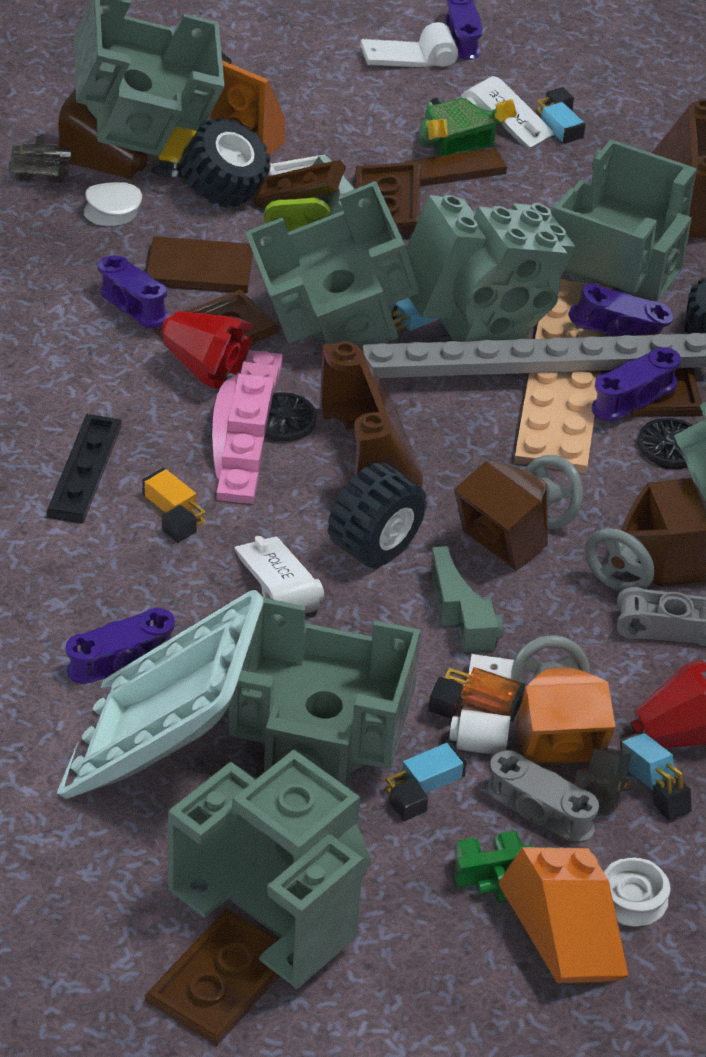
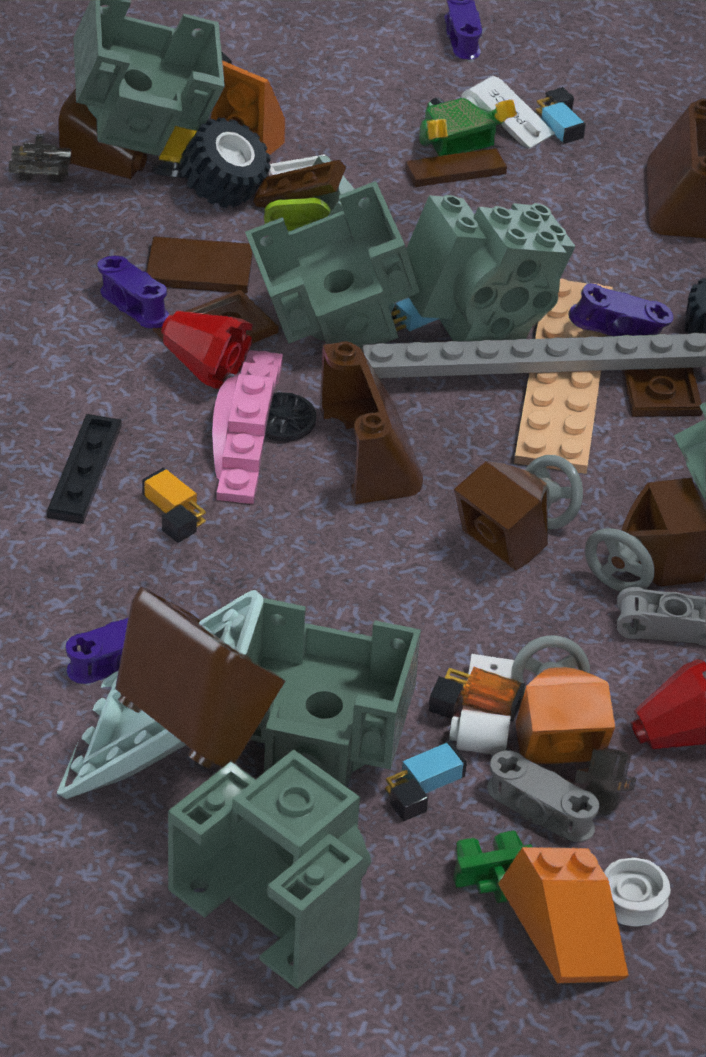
(112, 203): white piece -> none
(191, 680): none -> reddish brown windscreen
(216, 978): reddish brown tile -> none
(281, 573): white door -> none
(377, 515): black wheel -> none
(400, 189): reddish brown tile -> none
(433, 49): white door -> none
(462, 606): sand green slope -> none
(629, 221): sand green piece -> none
(636, 384): dark purple piece -> none
(655, 769): piece -> none
(659, 444): black wheel -> none

